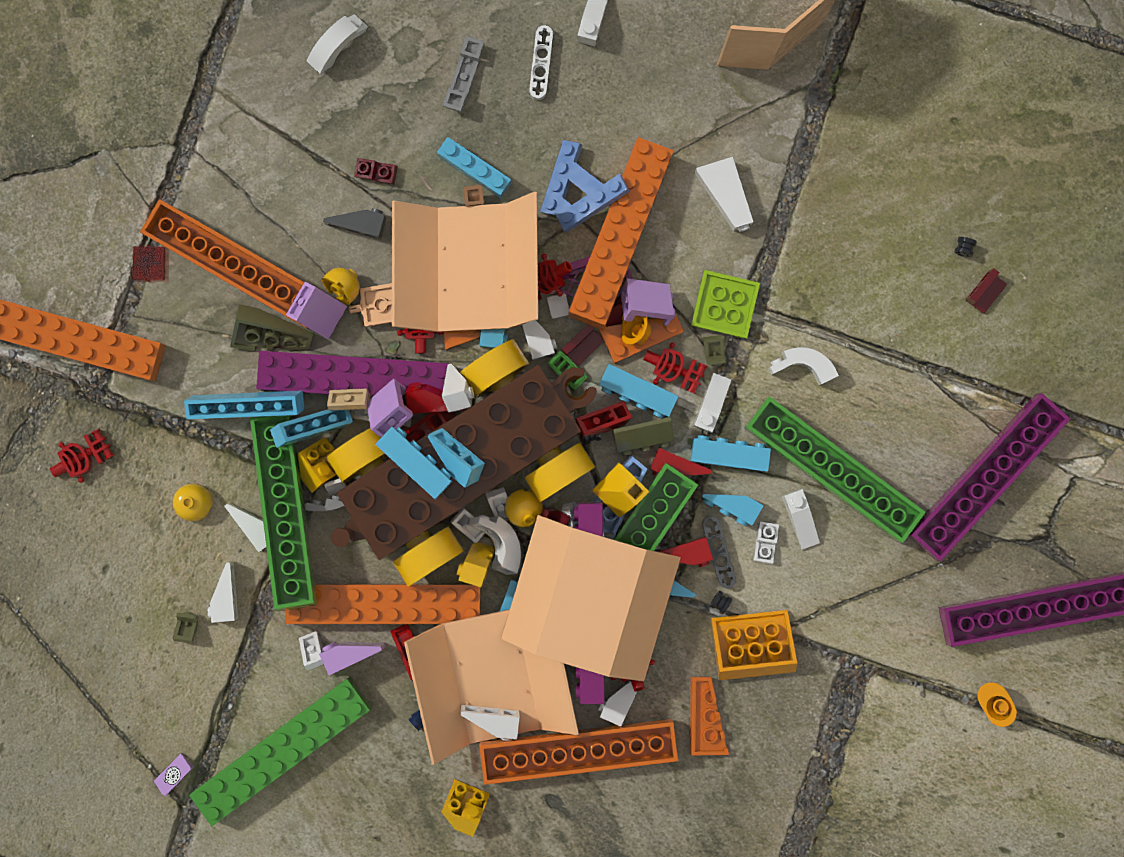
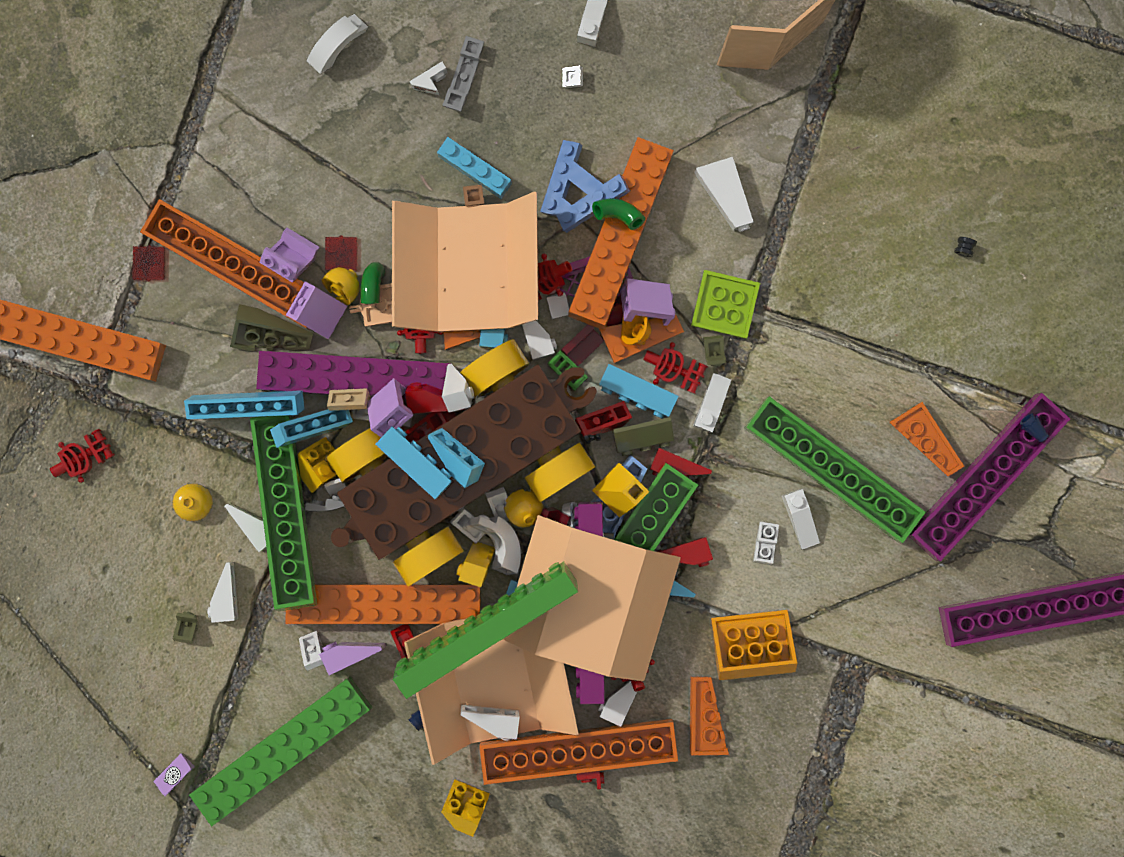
(290, 255): none -> lavender panel
(341, 252): none -> clear red piece
(361, 222): dark grey slope -> none
(371, 283): none -> green cylinder
(375, 171): dark red slope -> none
(425, 81): none -> white slope
(485, 629): none -> bright green brick
(541, 62): white beam -> none
(573, 77): none -> white tile
(589, 776): none -> red bracket
(619, 210): none -> green cylinder
(720, 602): black wheel -> none
(721, 551): dark grey beam -> none
(730, 454): medium azure brick -> none
(742, 507): medium azure slope -> none
(813, 360): white arch -> none
(926, 436): none -> orange wing
(986, 291): dark red panel -> none
(997, 704): light orange piece -> none
(1034, 427): none -> dark blue cone

